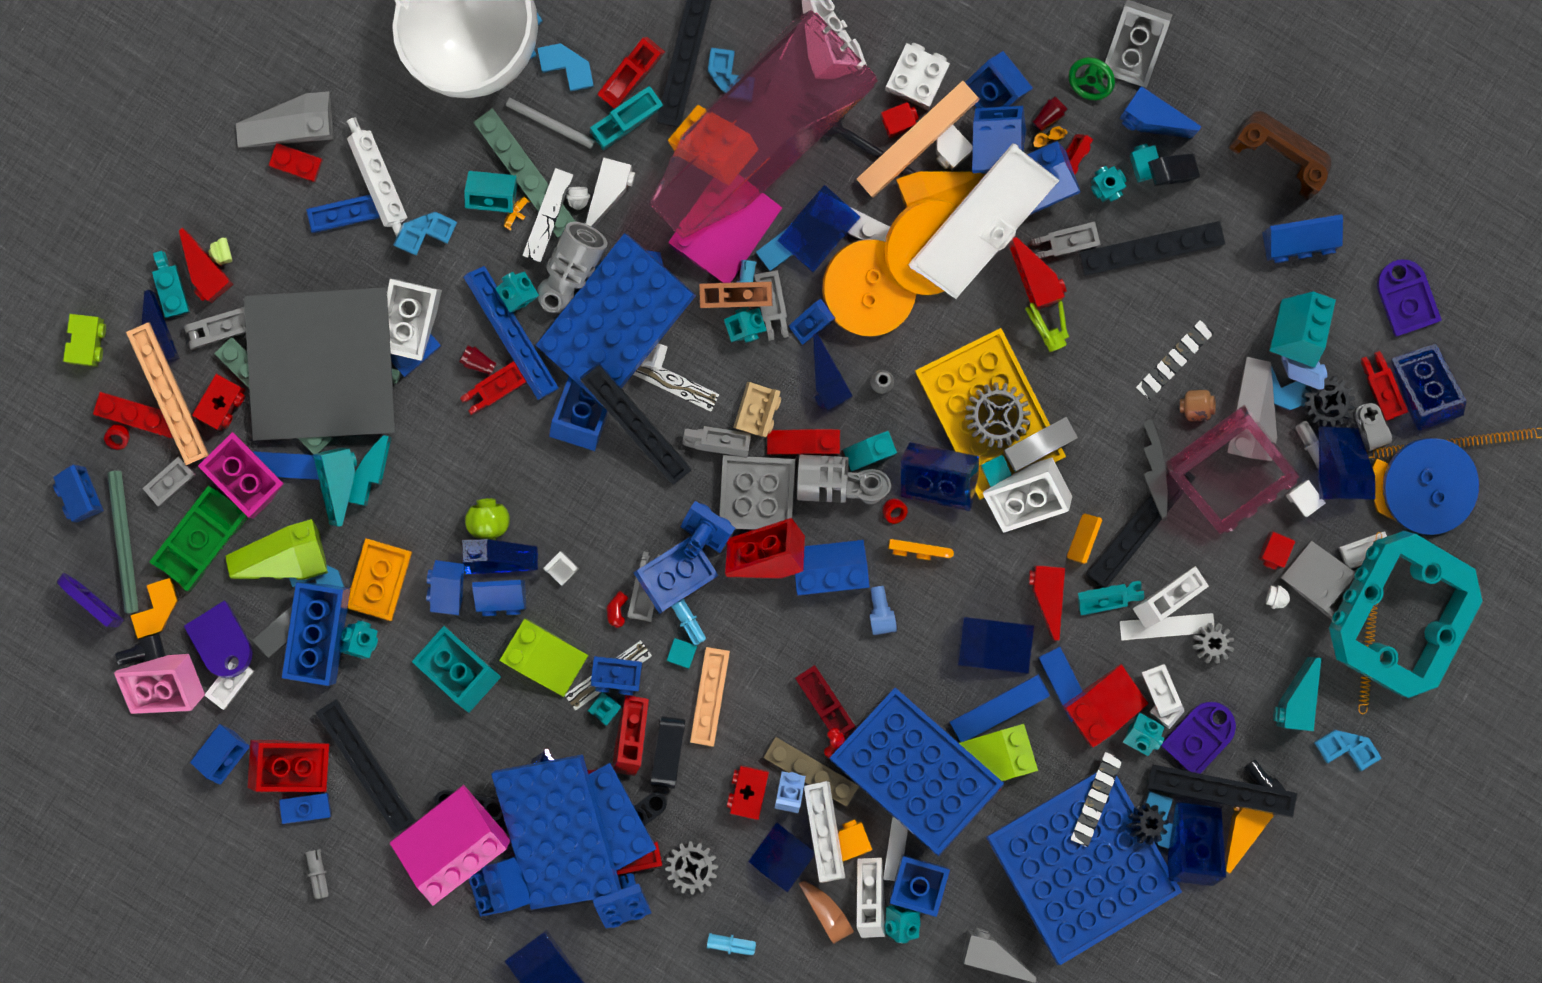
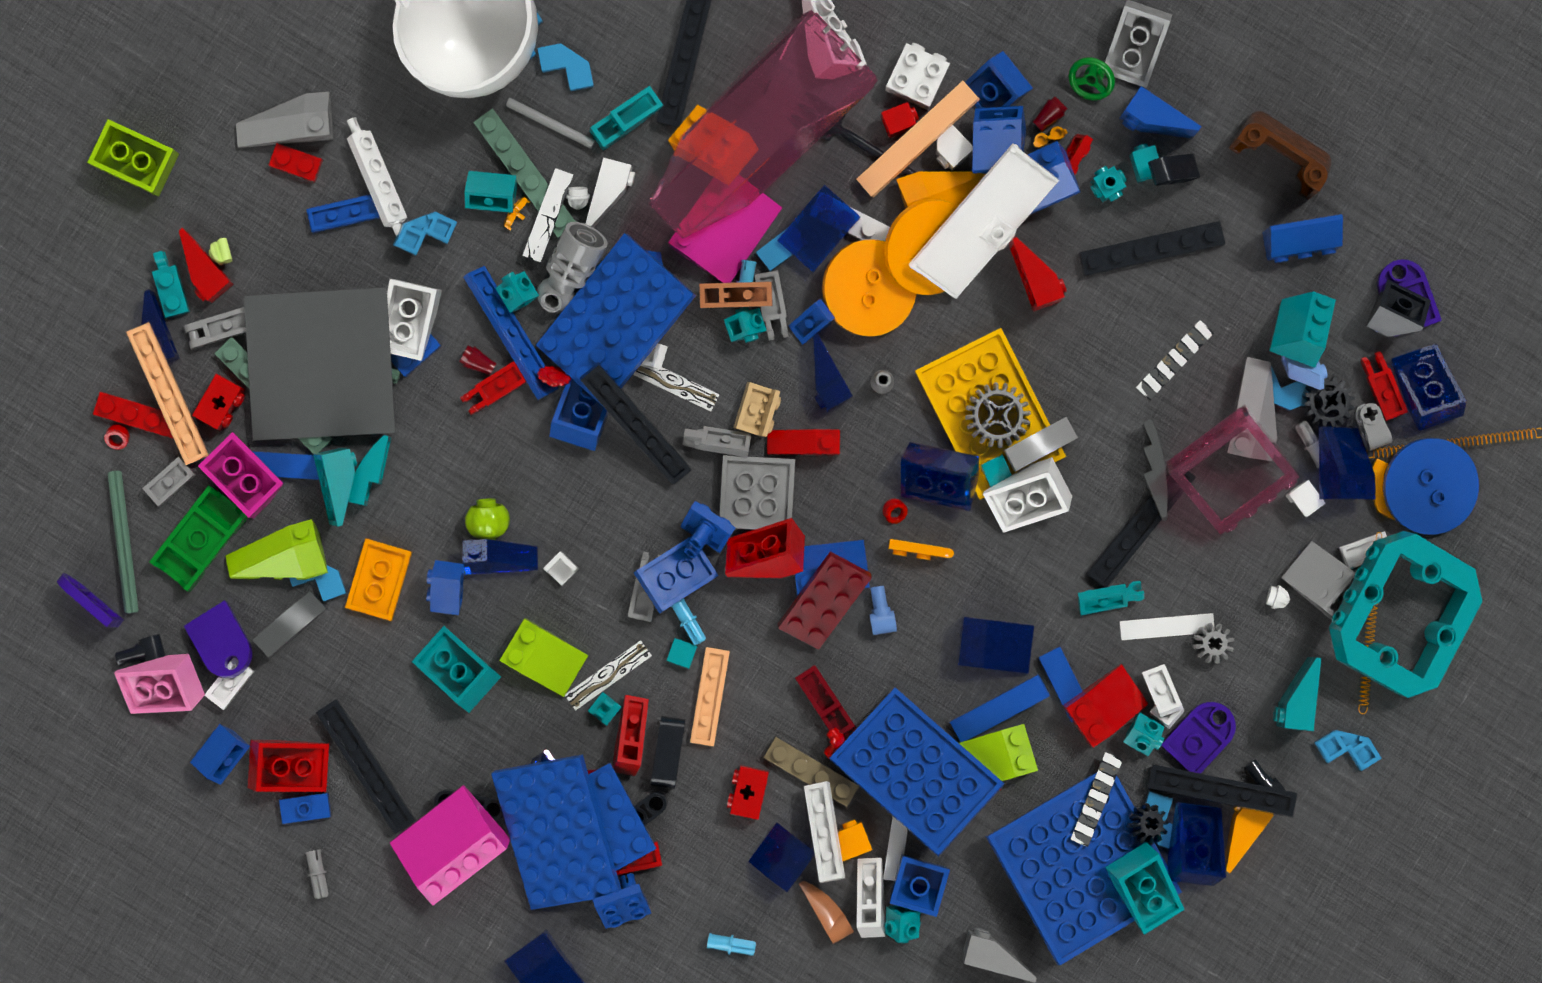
(77, 493): blue slope -> none
(85, 340): lime brick -> none
(133, 157): none -> lime brick
(163, 601): light orange tile -> none
(315, 633): blue slope -> none
(359, 640): teal brick -> none
(499, 596): blue slope -> none
(499, 887): blue slope -> none
(553, 376): none -> red piece
(614, 612): red arm -> none
(616, 674): blue bracket -> none
(631, 72): red slope -> none
(701, 862): light grey gear -> none
(721, 67): dark azure tile -> none
(790, 792): light blue slope -> none
(824, 600): none -> dark red plate
(829, 481): light grey cylinder -> none
(870, 451): teal slope -> none
(1048, 590): red slope -> none
(1052, 338): lime plant -> none
(1068, 240): light grey hinge -> none
(1084, 538): light orange slope -> none
(1145, 887): none -> teal slope
(1170, 597): white slope -> none
(1198, 405): medium nougat head -> none
(1276, 550): red brick -> none
(1398, 311): none -> black slope

